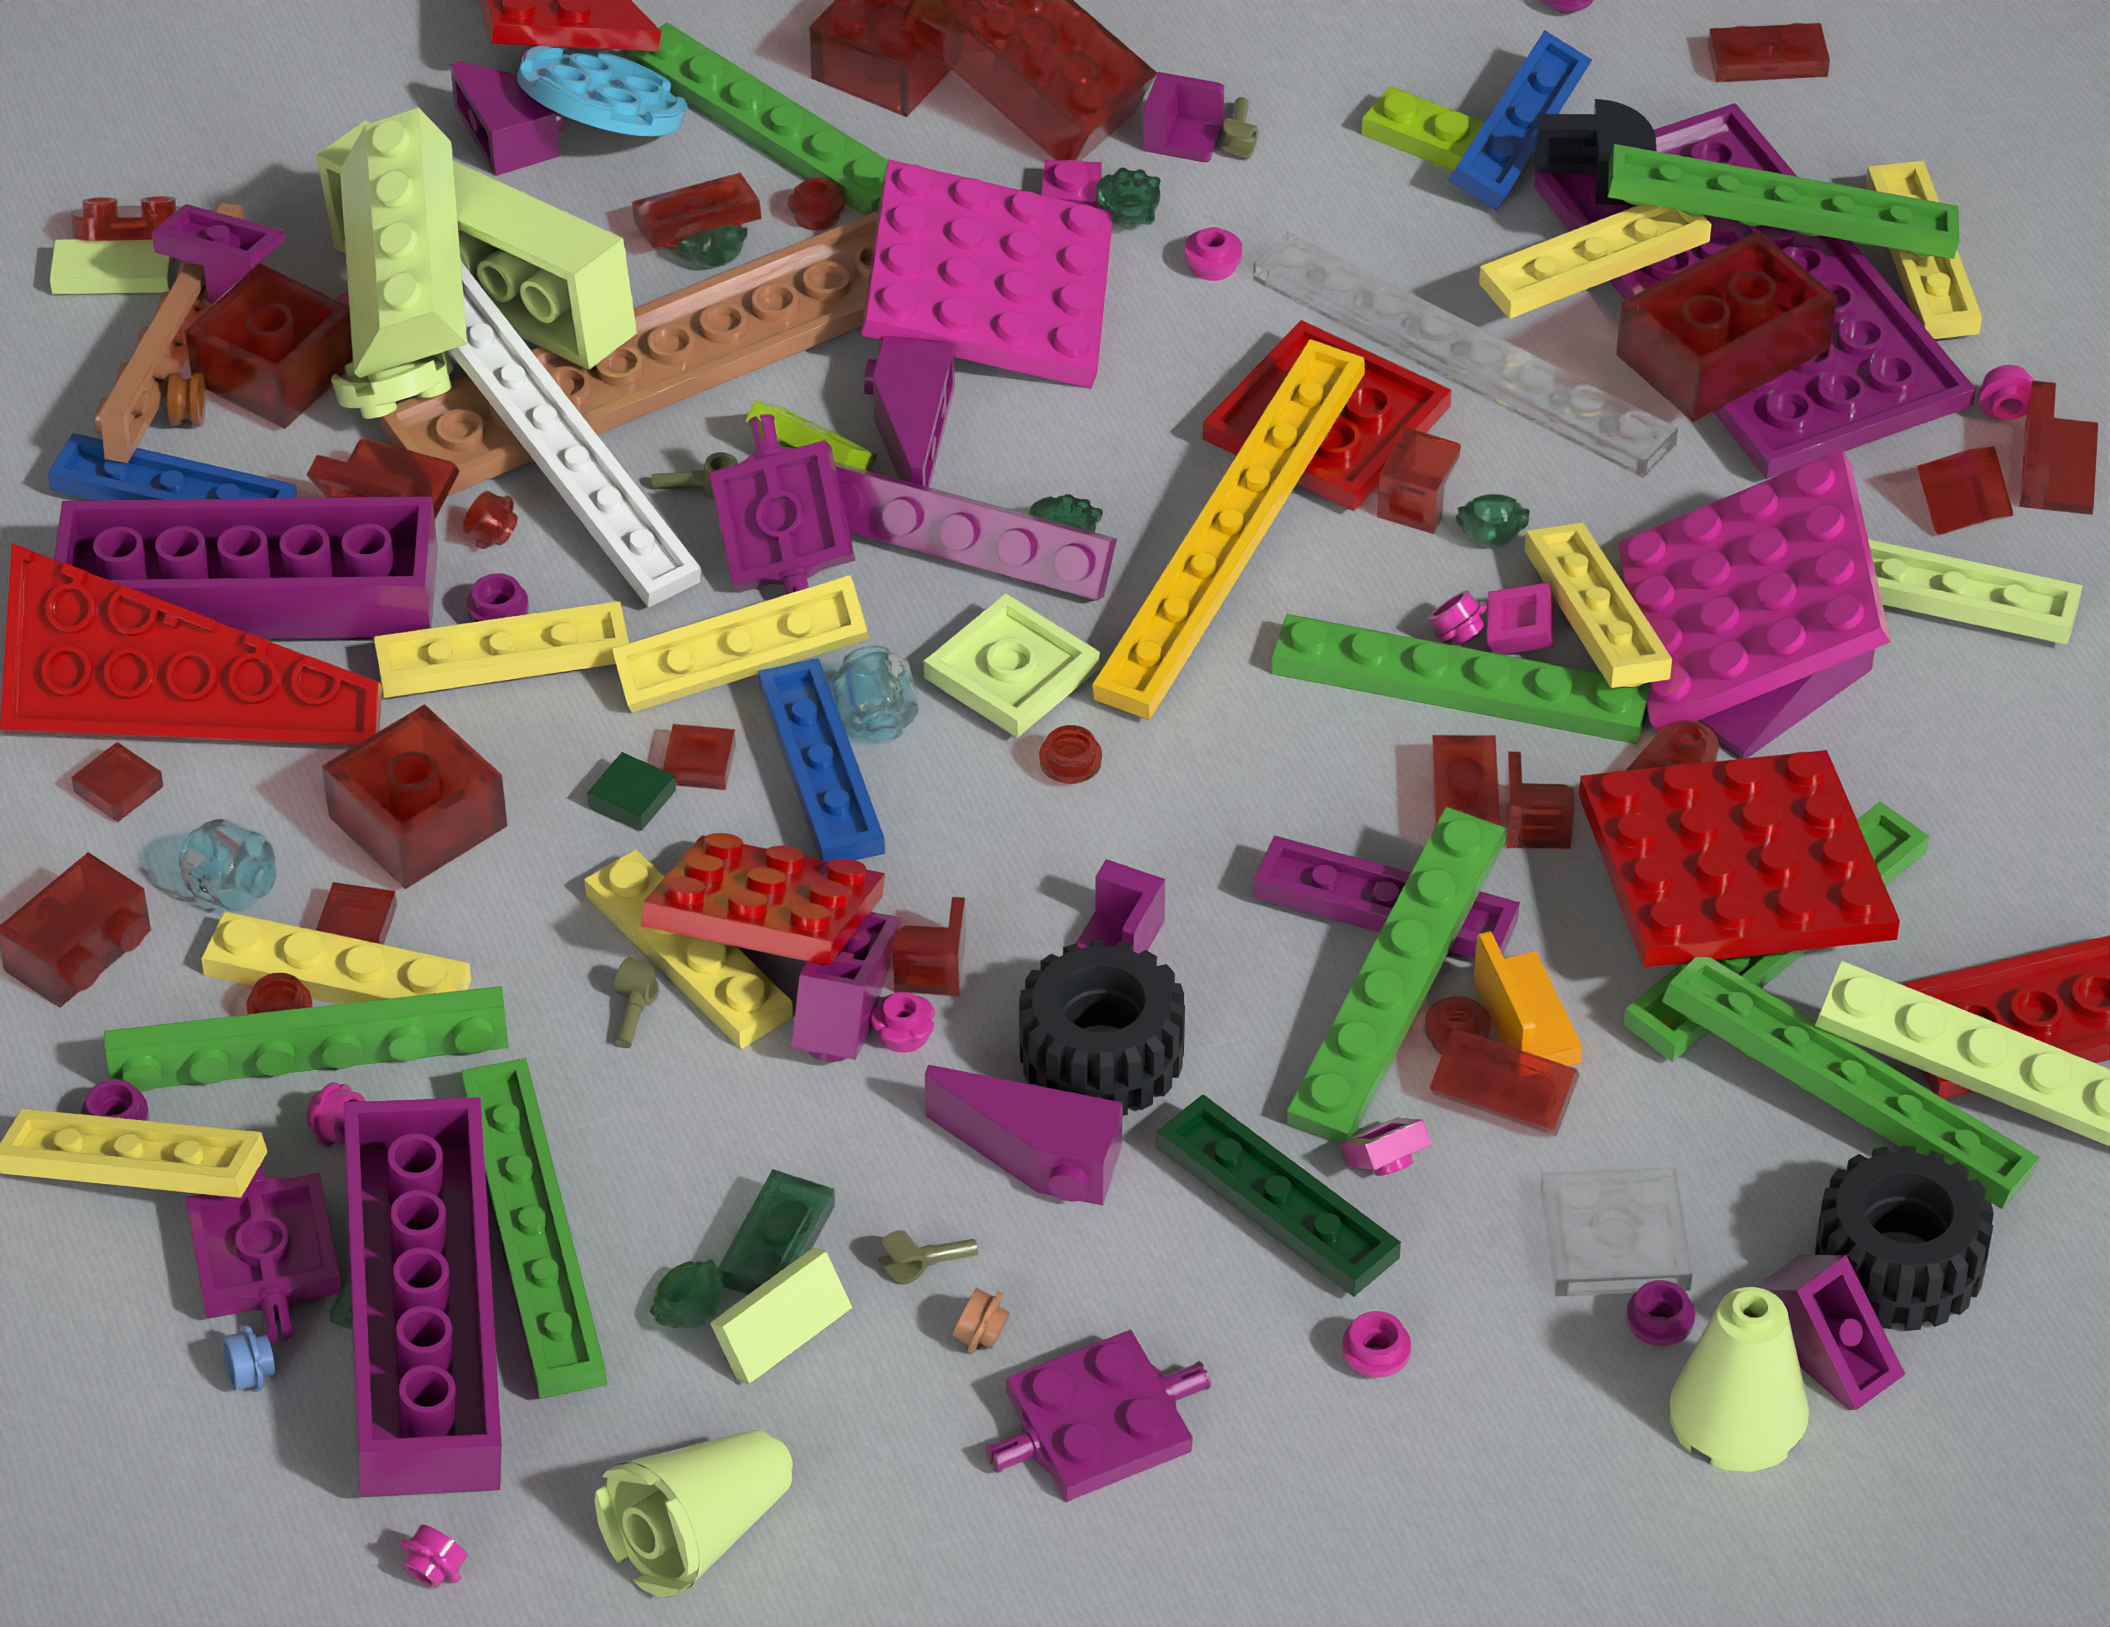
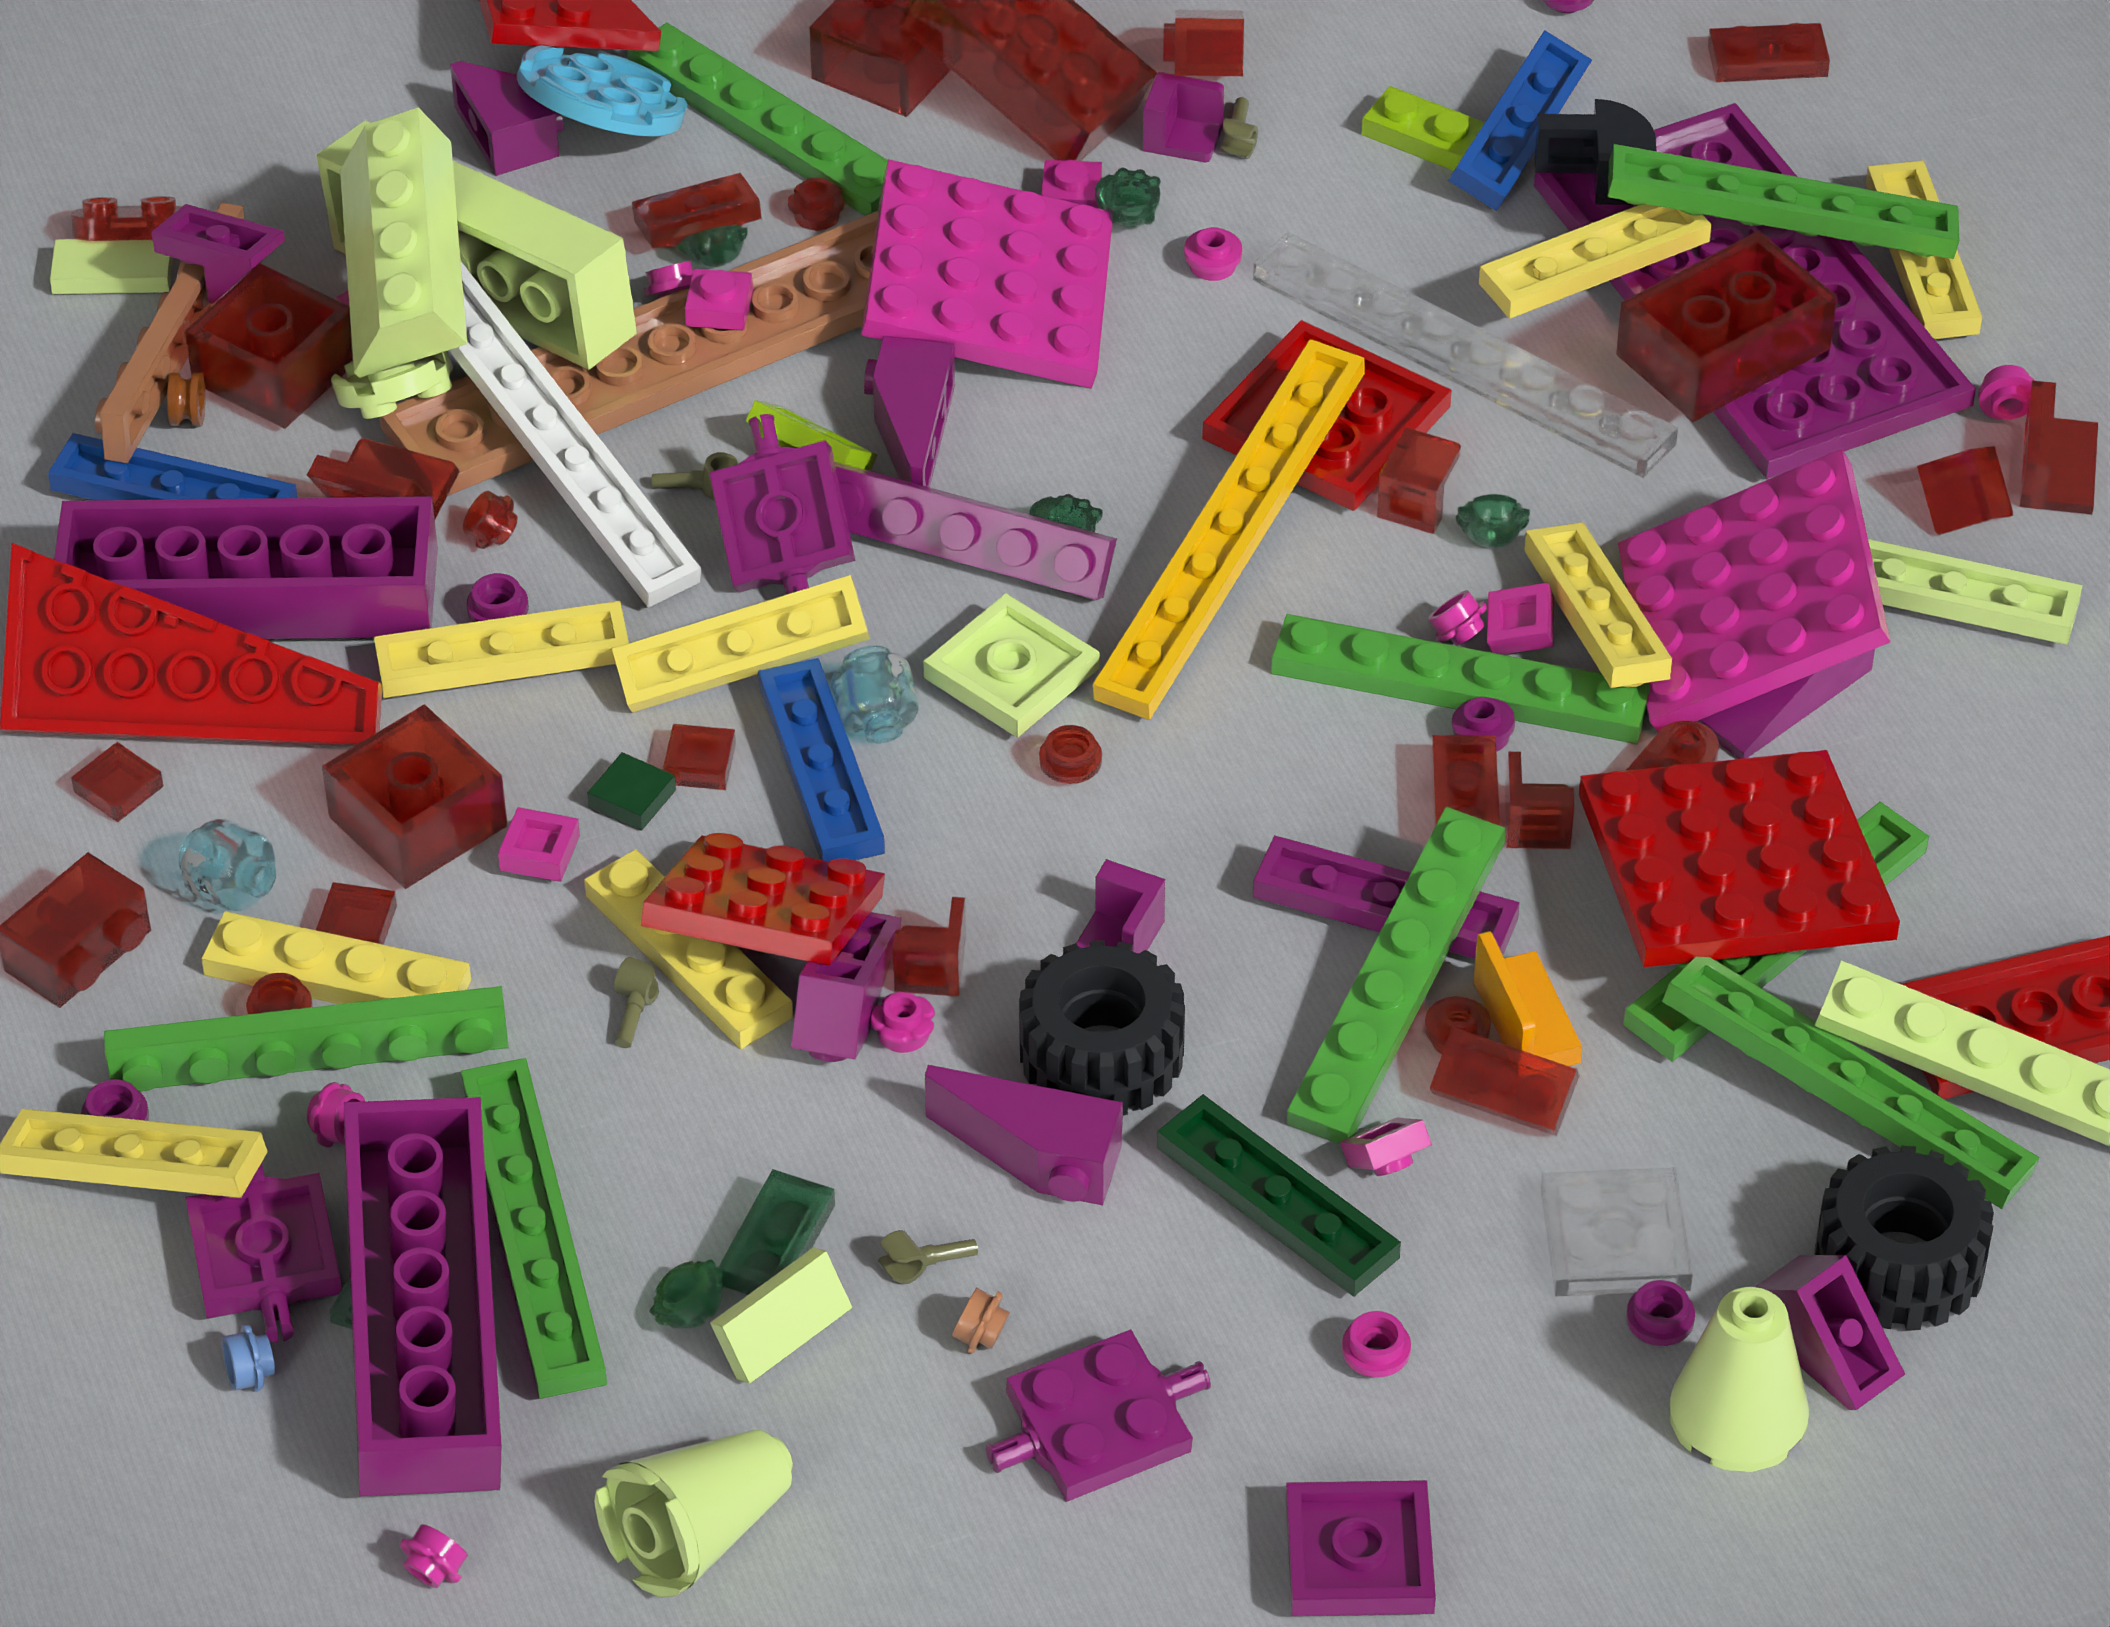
(539, 844): none -> dark pink plate
(668, 279): none -> dark pink plate
(718, 299): none -> dark pink plate
(1205, 43): none -> clear red brick
(1360, 1548): none -> magenta plate
(1485, 717): none -> magenta plate

